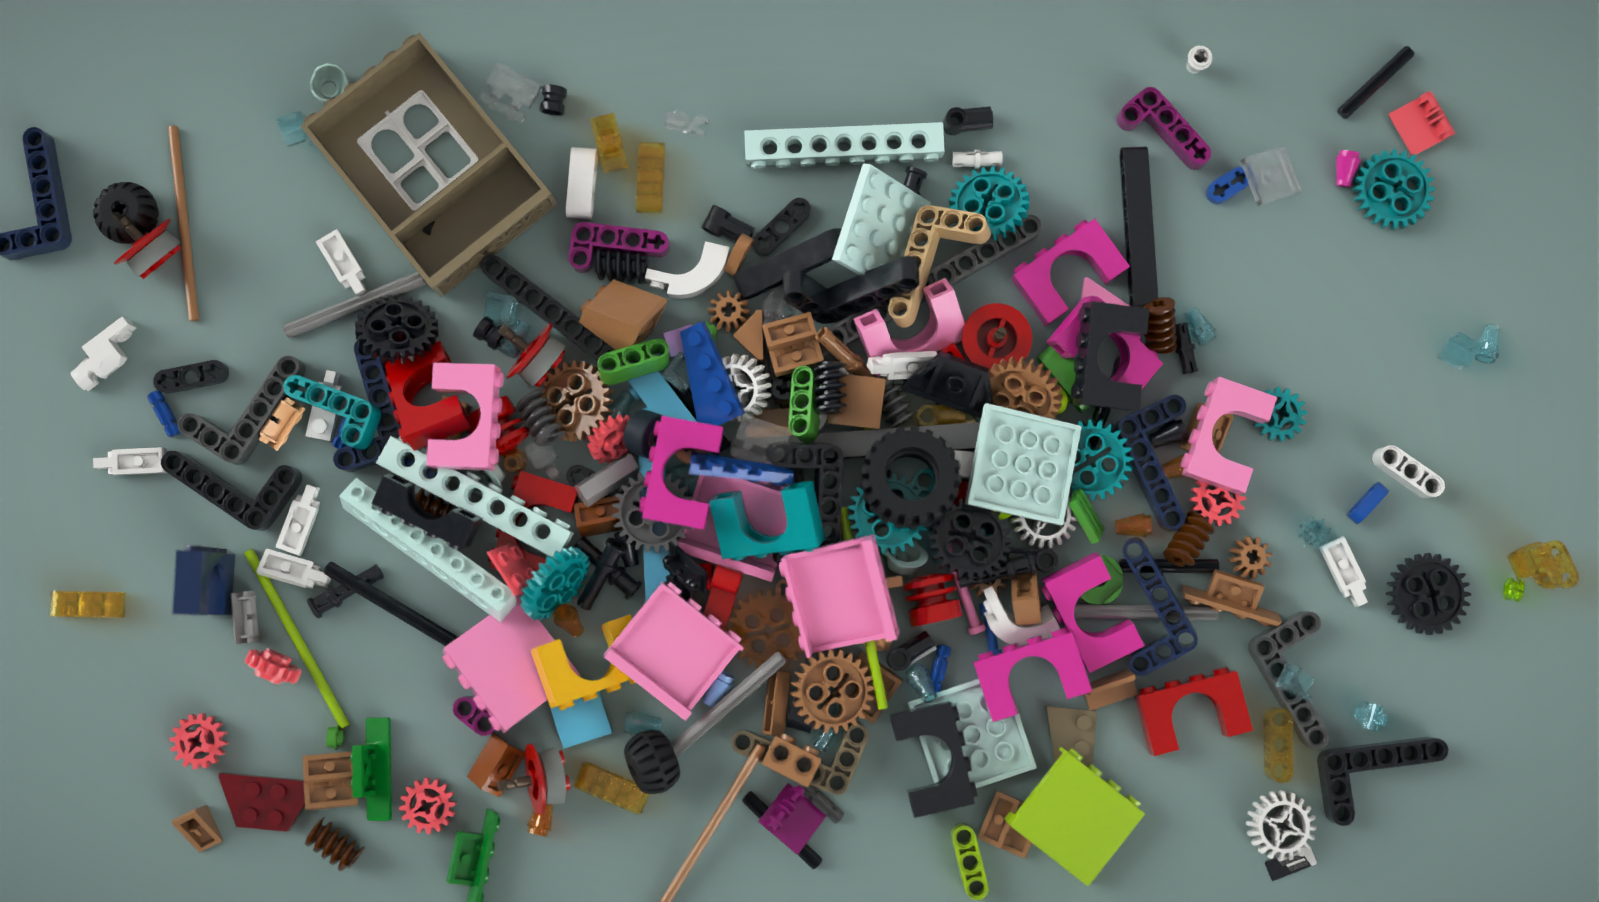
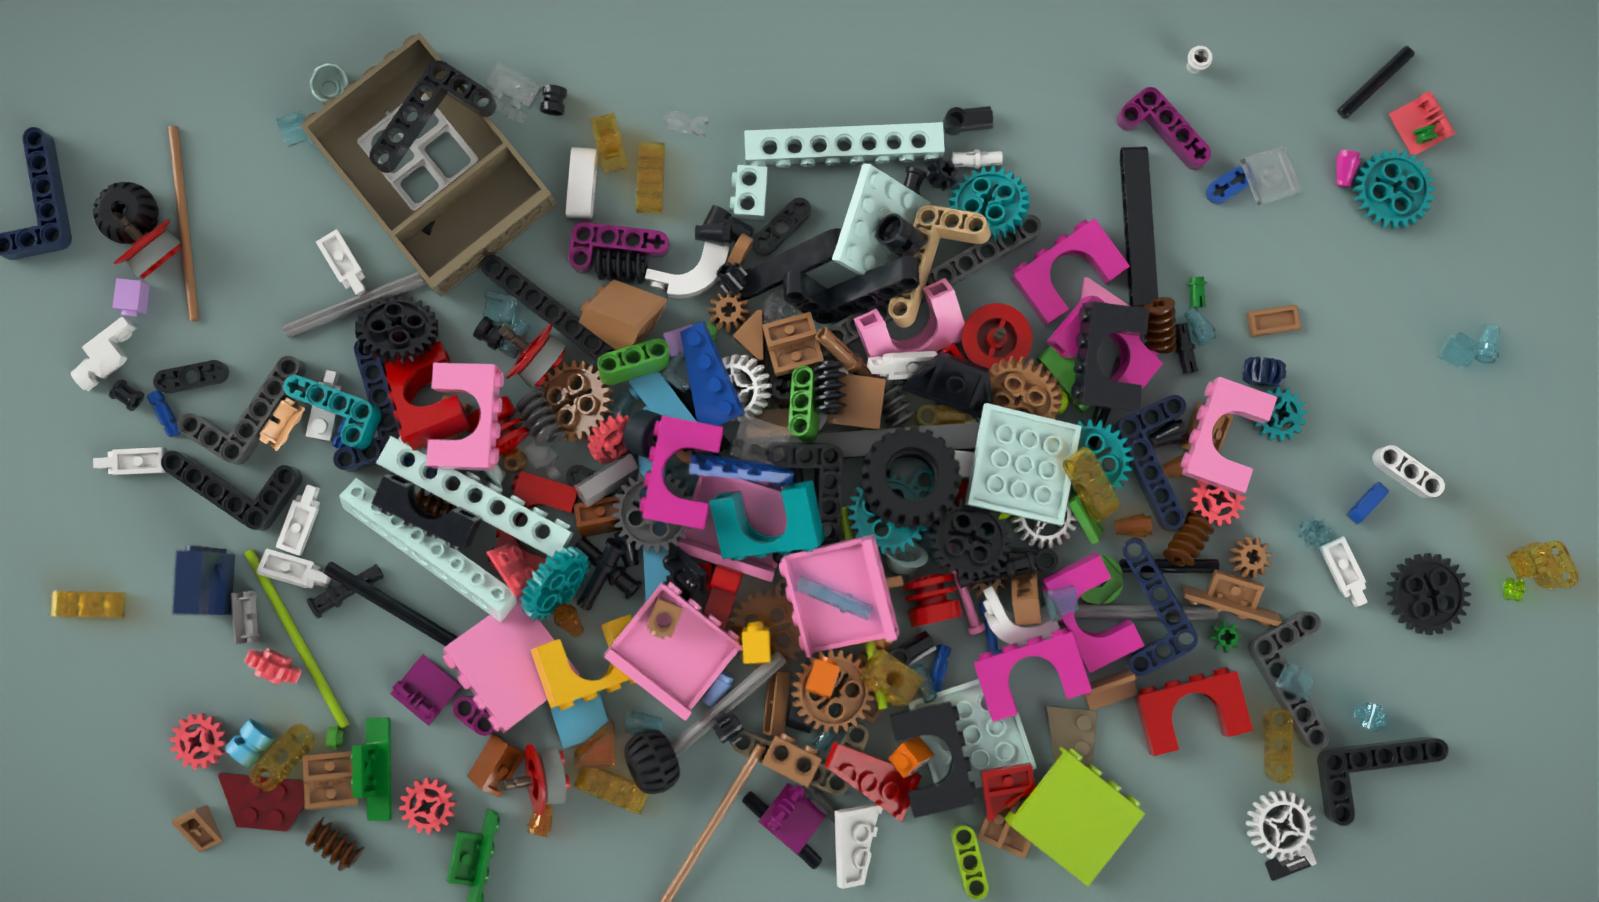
(126, 395): none -> black bush
(131, 297): none -> lavender brick
(248, 745): none -> medium azure wheel
(269, 761): none -> clear yellow beam
(425, 110): none -> black beam
(425, 690): none -> magenta hinge
(598, 749): none -> clear orange slope
(664, 606): none -> medium nougat brick
(714, 233): none -> black cone
(728, 728): none -> black gear
(731, 277): none -> black gear
(755, 192): none -> light aqua brick
(756, 643): none -> yellow brick
(823, 677): none -> orange brick
(834, 598): none -> clear light blue pin
(854, 836): none -> white wing
(873, 778): none -> red wing
(899, 235): none -> black wheel
(905, 679): none -> clear yellow brick
(911, 756): none -> orange brick
(942, 174): none -> black gear
(1005, 786): none -> red wing
(1061, 602): none -> clear light blue panel
(1091, 484): none -> clear yellow beam
(1197, 291): none -> green pin
(1233, 636): none -> green gear
(1264, 371): none -> dark blue gear
(1273, 320): none -> medium nougat tile
(1425, 134): none -> green bush

